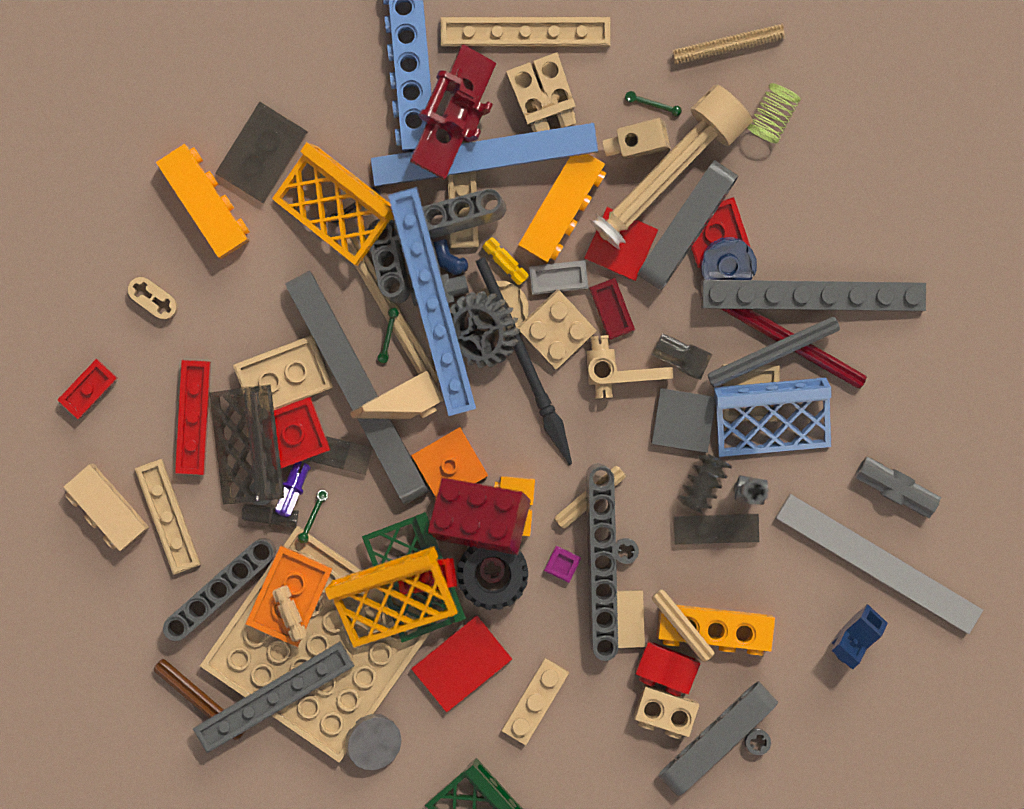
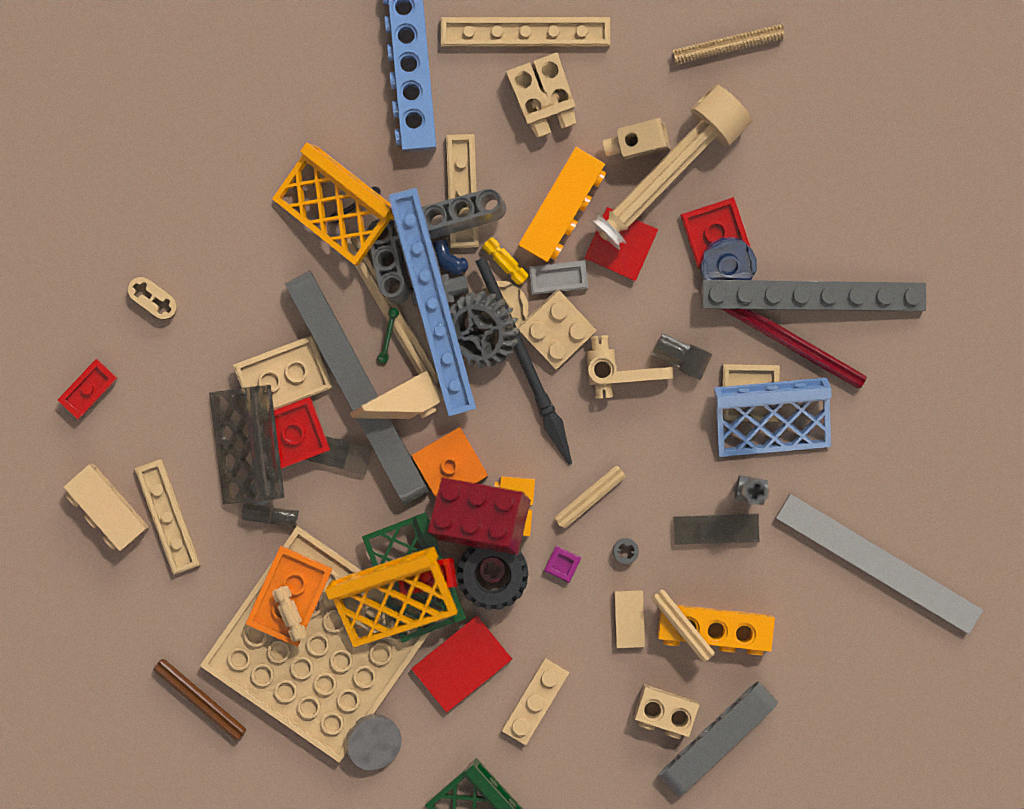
(193, 417): red plate -> none
(203, 201): light orange brick -> none
(207, 595): dark grey beam -> none
(261, 152): clear smoke tile -> none
(273, 697): dark grey tile -> none
(292, 489): dark purple axle -> none
(321, 496): dark green hinge -> none
(460, 115): dark red piece -> none
(493, 154): medium blue tile -> none
(605, 575): dark grey beam -> none
(612, 308): dark red tile -> none
(631, 97): dark green hinge -> none
(667, 668): red brick -> none
(683, 420): dark grey tile -> none
(687, 225): dark grey beam -> none
(704, 483): clear smoke piece -> none
(763, 748): dark grey bush -> none
(764, 134): yellowish green piece -> none
(773, 351): dark grey axle -> none
(858, 636): dark blue brick -> none
(897, 487): dark grey piece -> none

